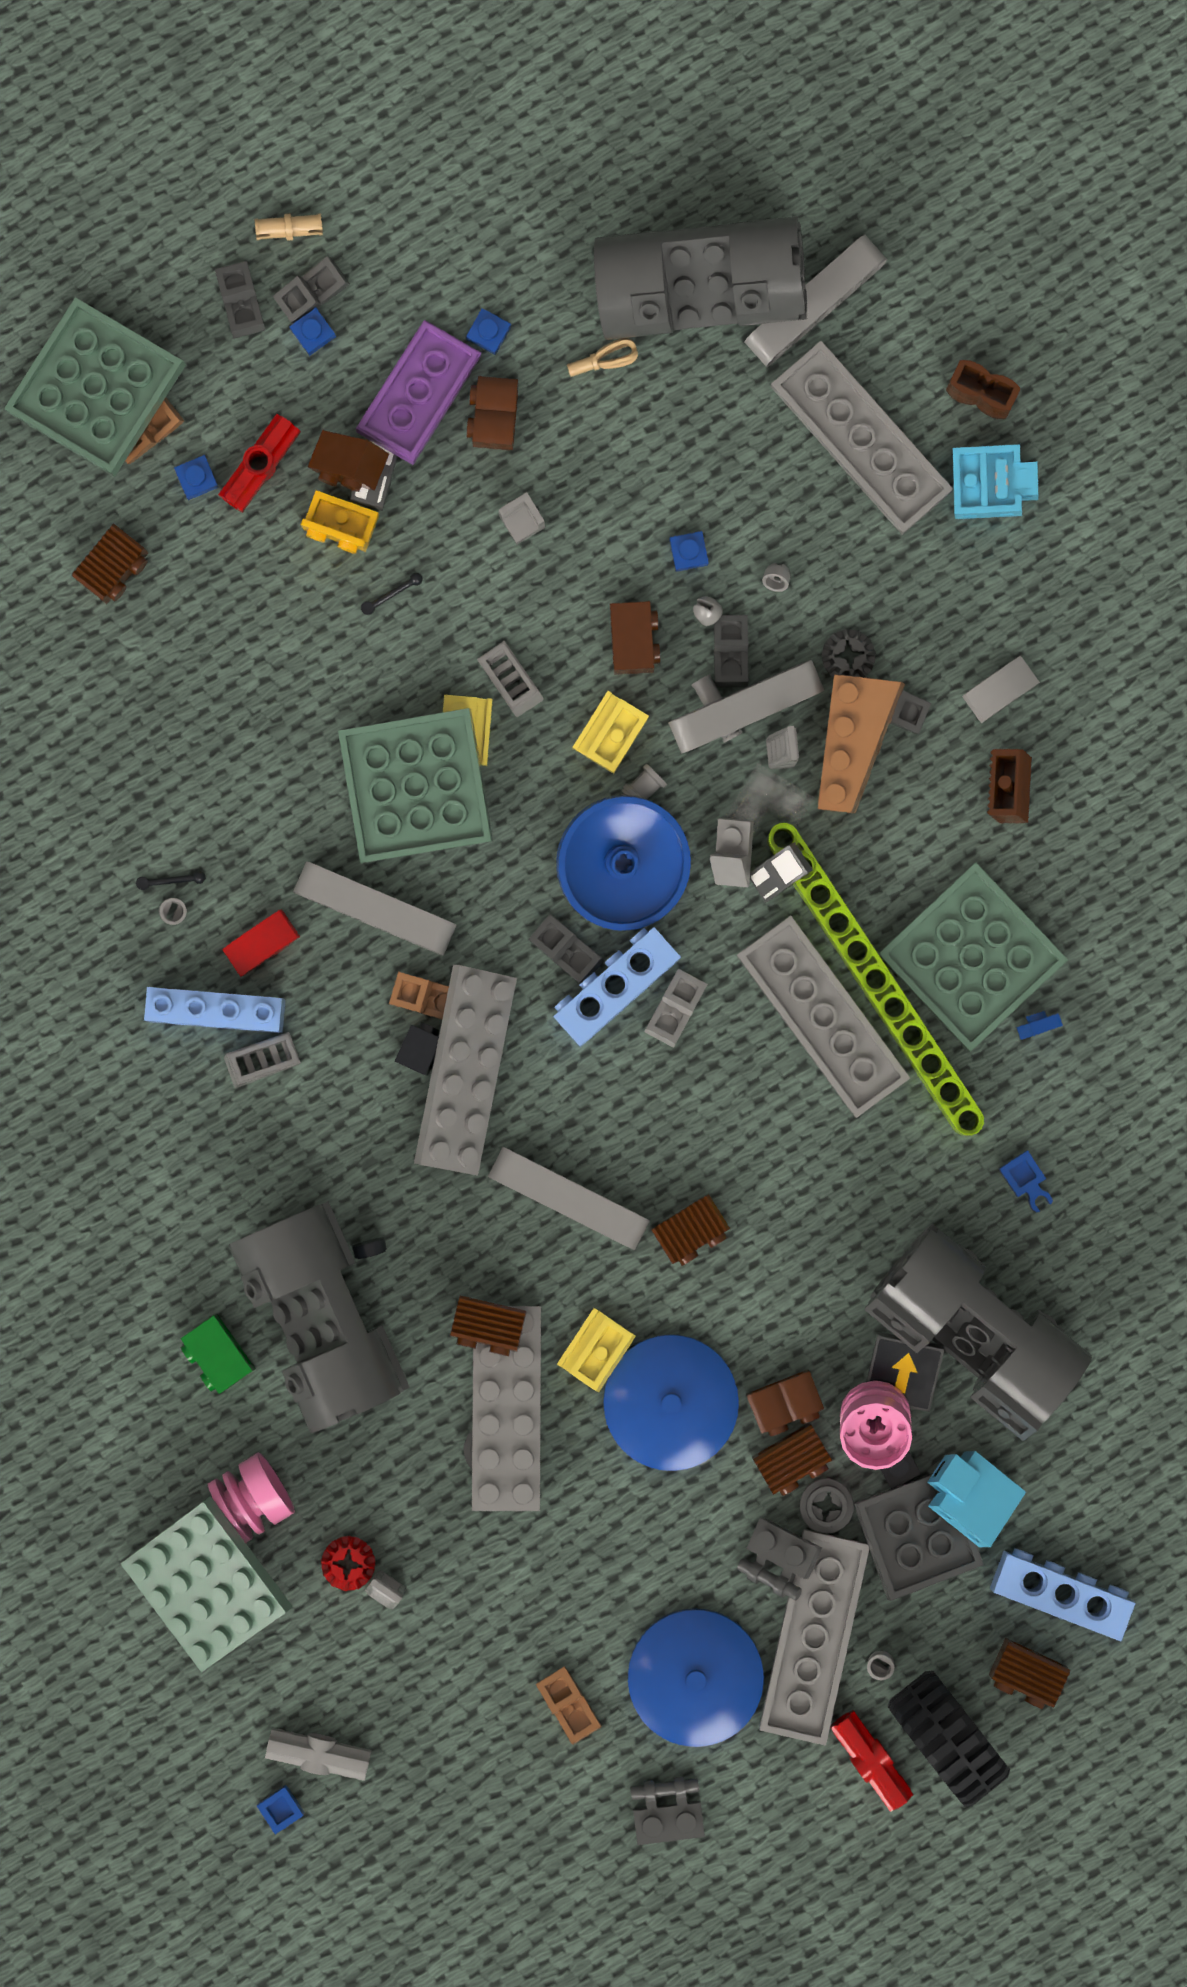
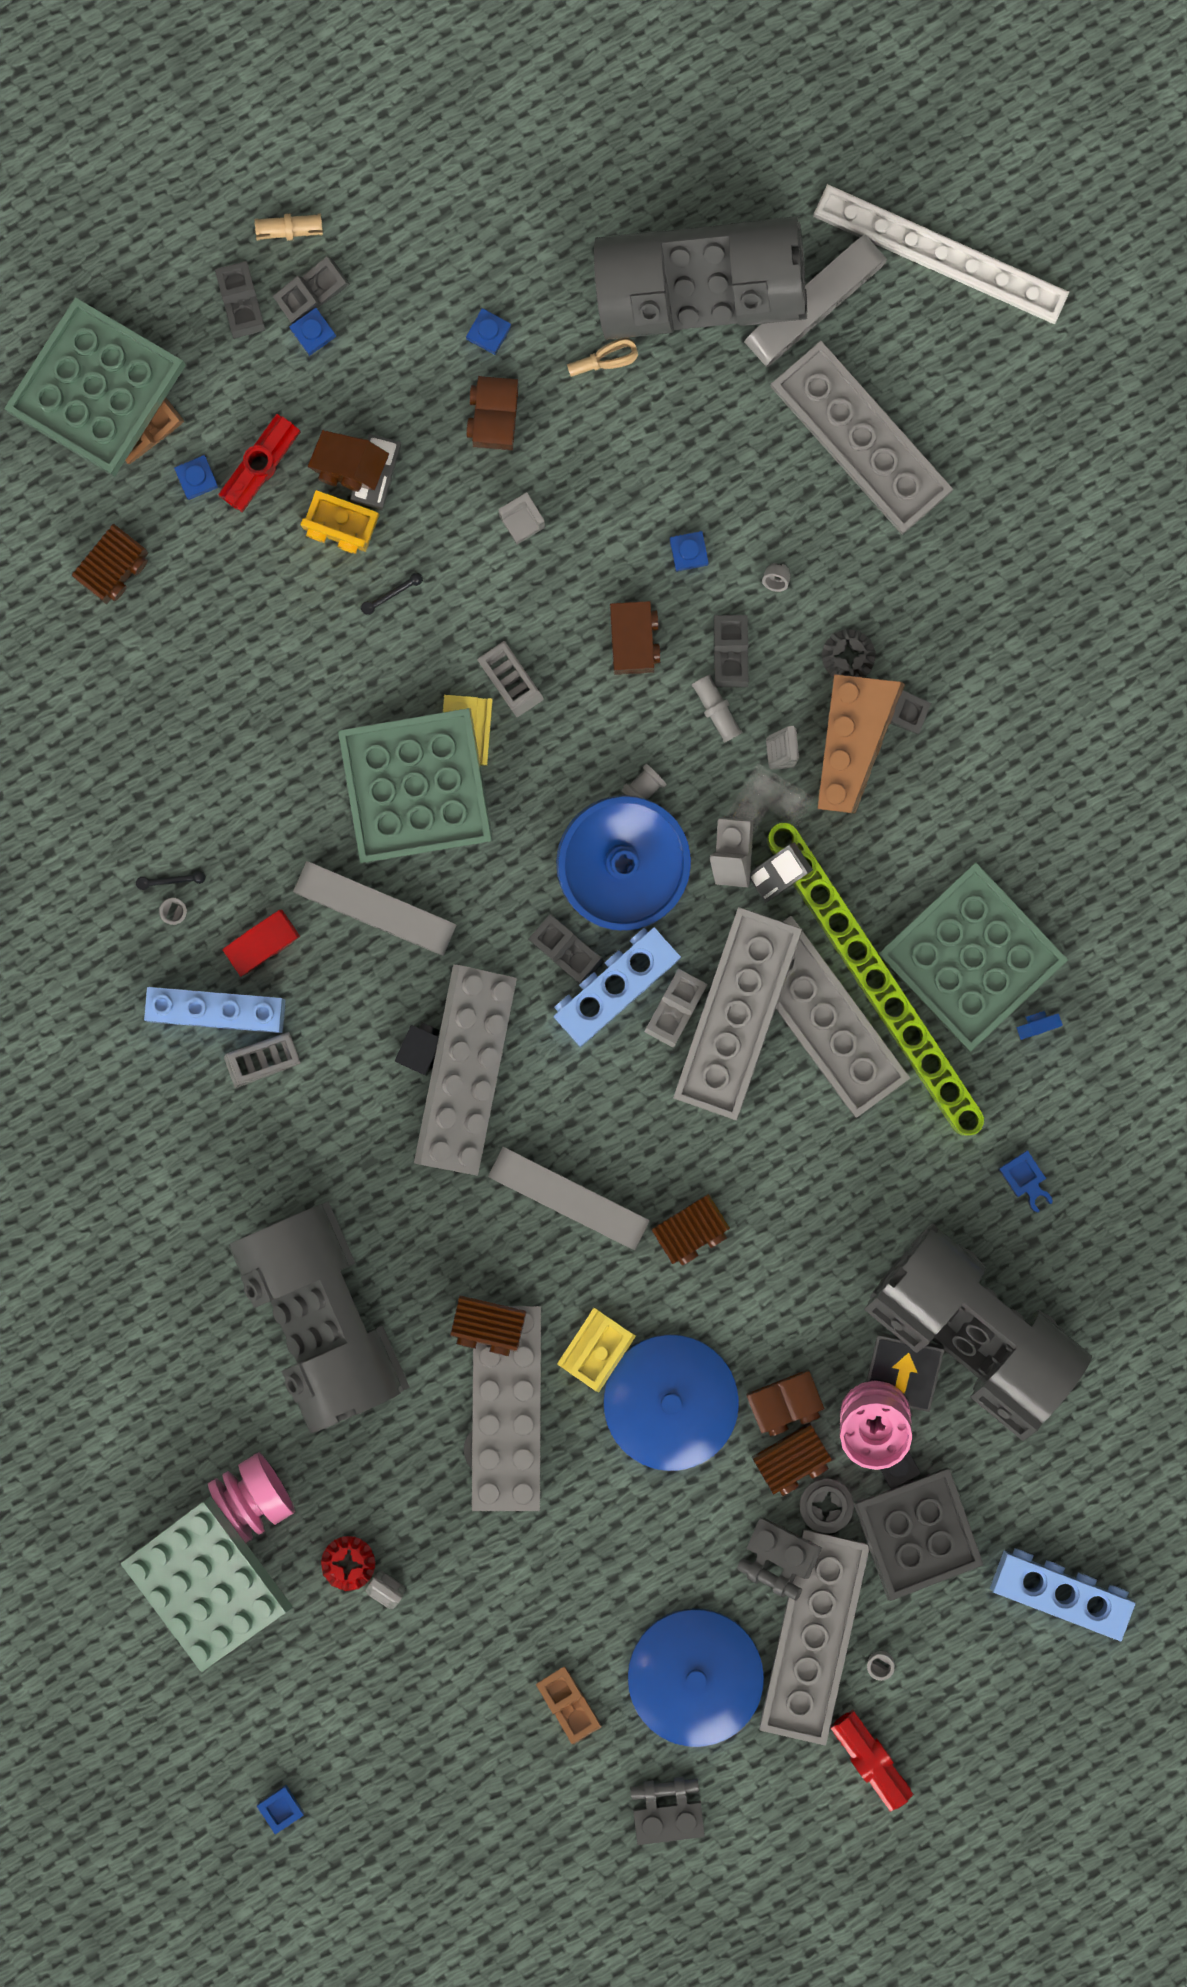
(216, 1354): green brick -> none
(318, 1754): light grey piece -> none
(369, 1248): black tile -> none
(418, 392): medium lavender tile -> none
(419, 995): medium nougat slope -> none
(610, 732): light yellow plate -> none
(702, 612): light grey hinge -> none
(737, 1013): none -> light grey plate
(746, 706): light grey beam -> none
(941, 254): none -> white tile
(948, 1738): black tyre -> none
(974, 1496): medium azure piece -> none
(975, 386): reddish brown brick -> none
(992, 481): medium azure piece -> none
(1000, 689): light grey slope -> none
(1010, 785): reddish brown brick -> none
(1028, 1673): reddish brown brick -> none

